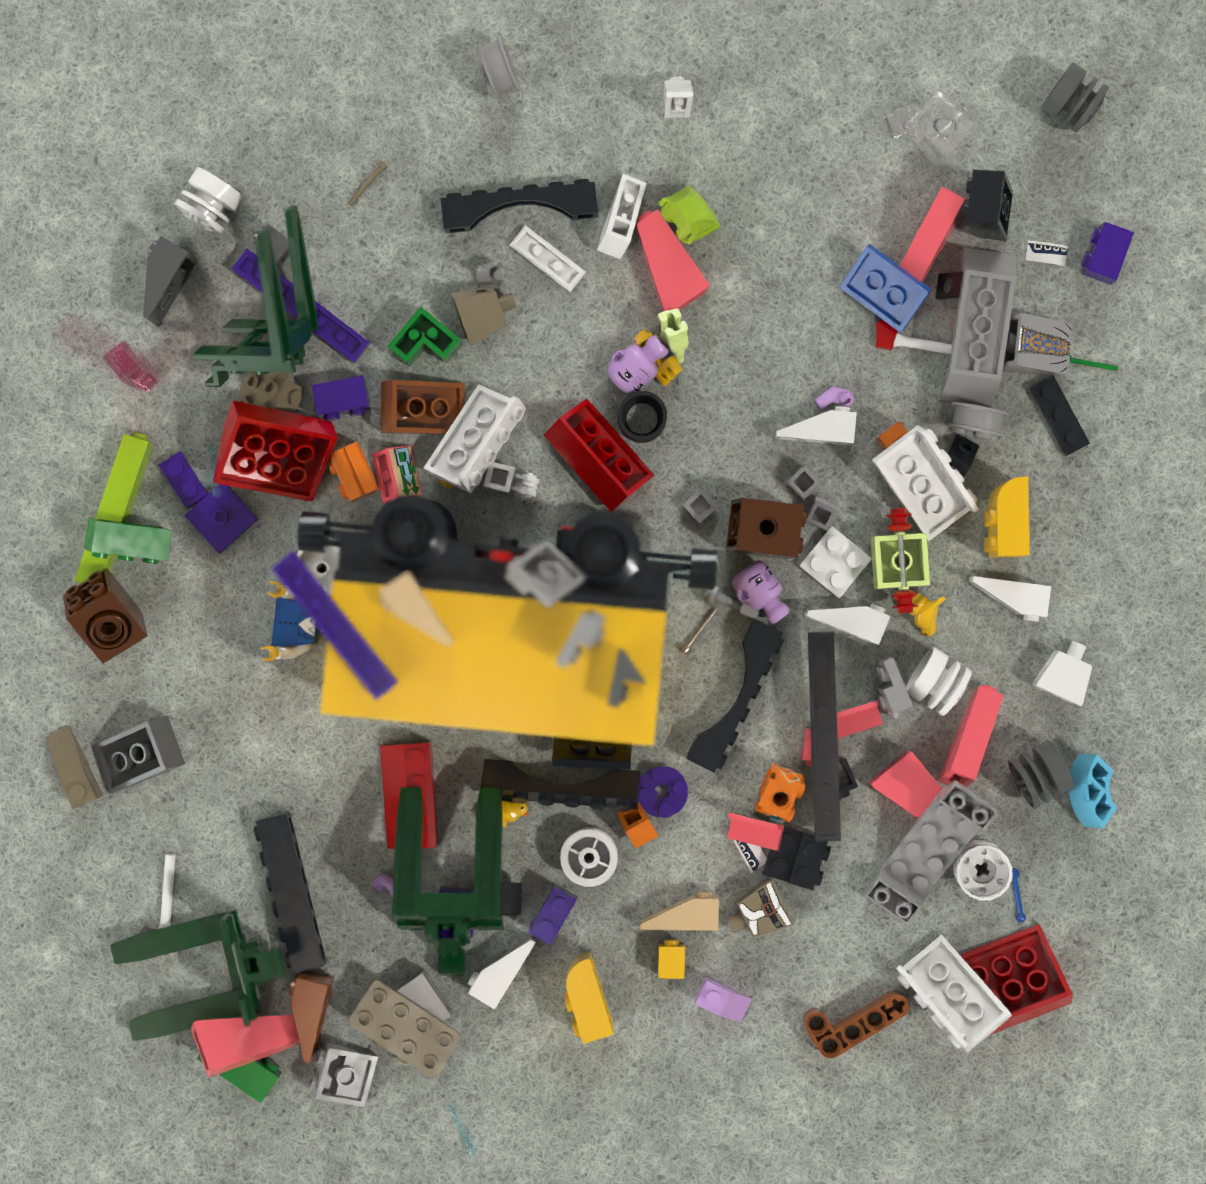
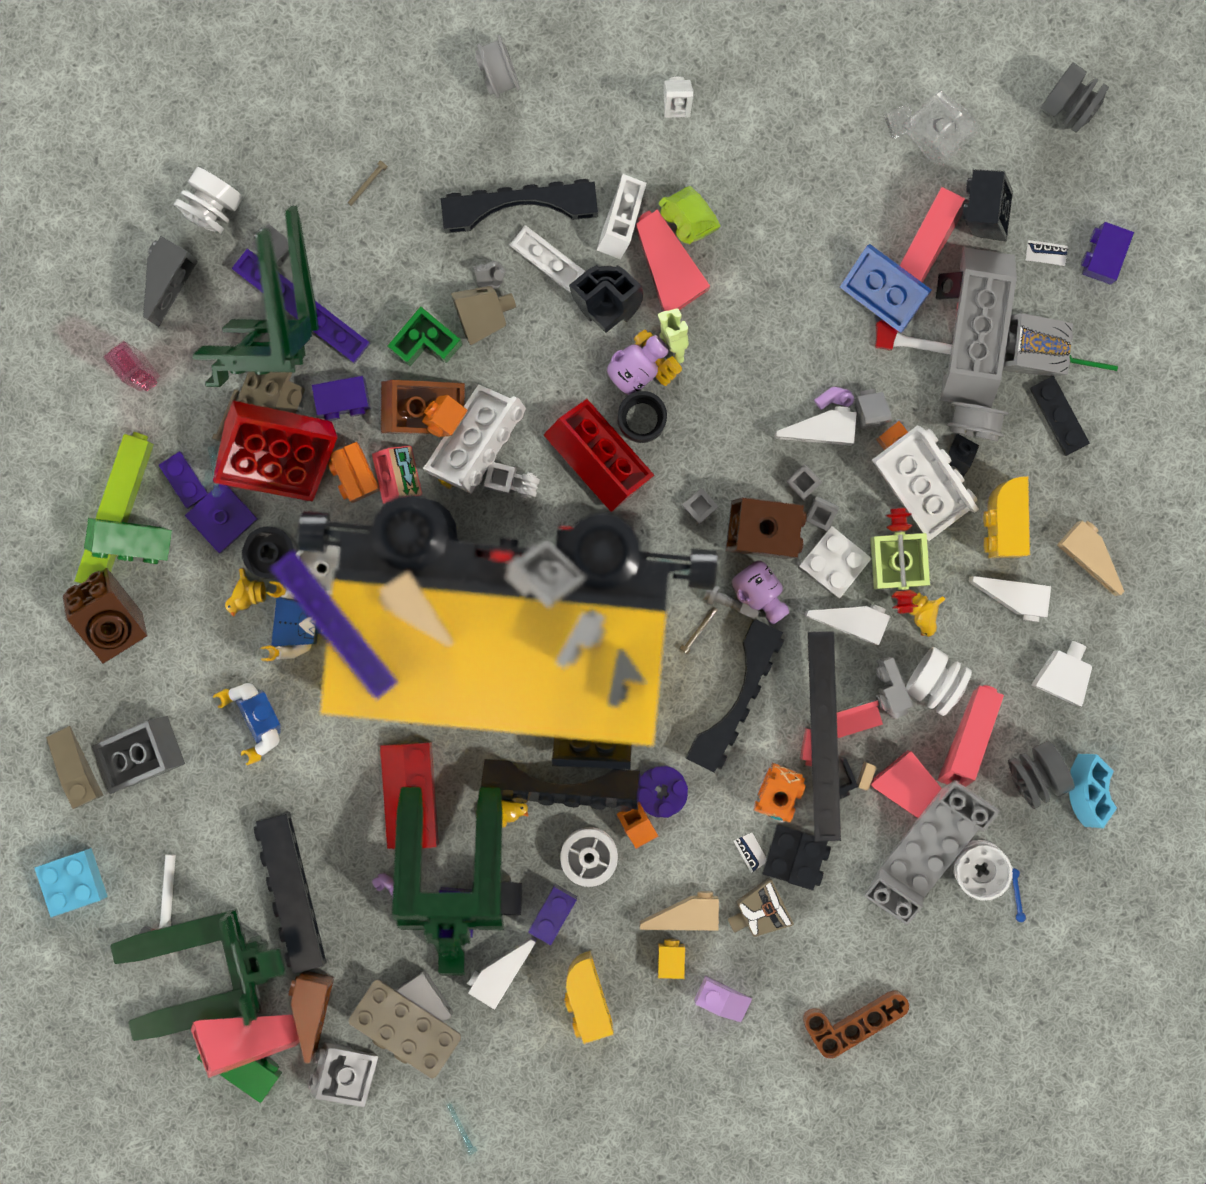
(71, 882): none -> medium azure brick
(217, 436): none -> dark tan piece
(245, 594): none -> yellow animal
(257, 546): none -> black brick
(258, 717): none -> torso
(443, 416): none -> orange brick
(607, 295): none -> black brick
(755, 831): coral panel -> none
(866, 776): none -> tan tile
(872, 409): none -> light grey slope
(953, 994): white bracket -> none
(1021, 975): red slope -> none
(1091, 554): none -> tan slope

